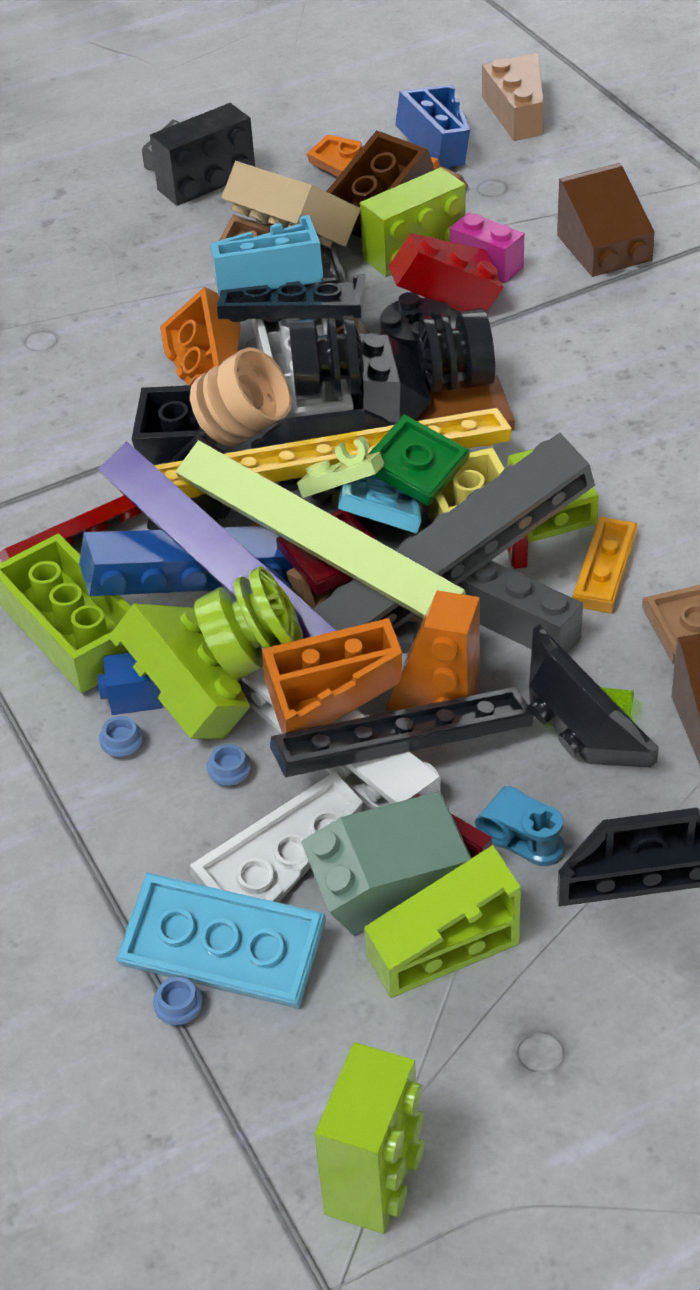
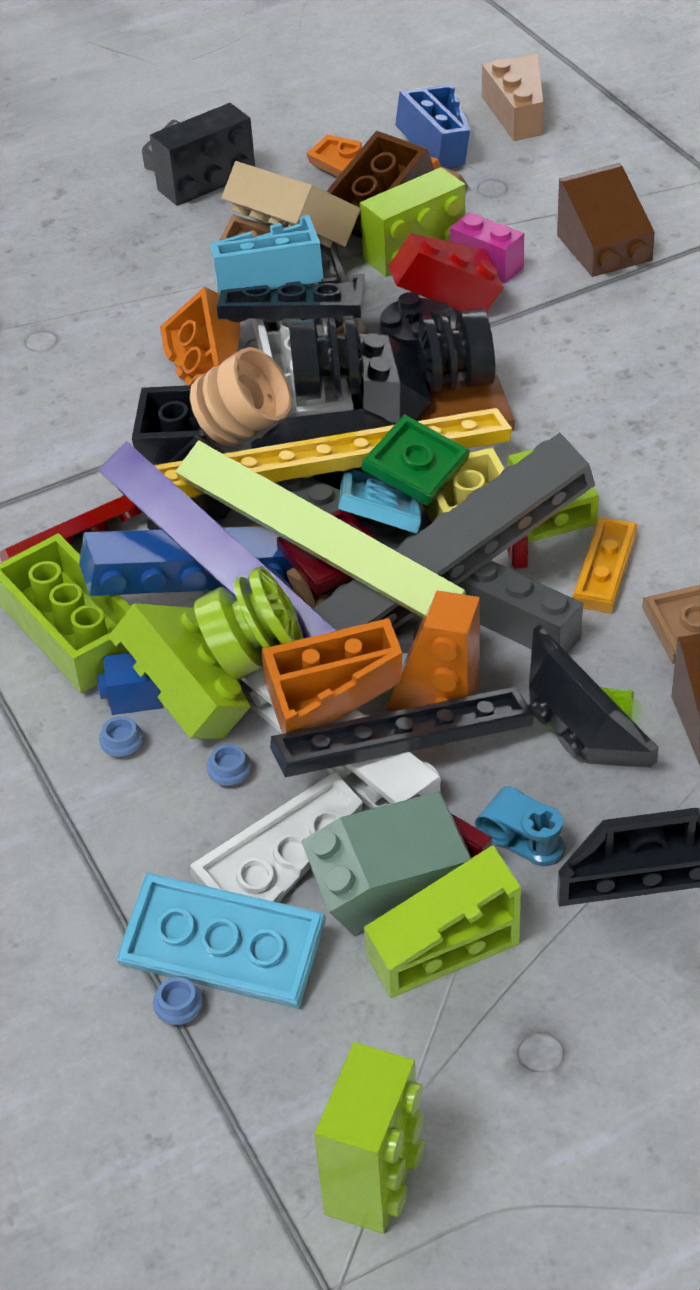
(351, 468): yellowish green plate -> none

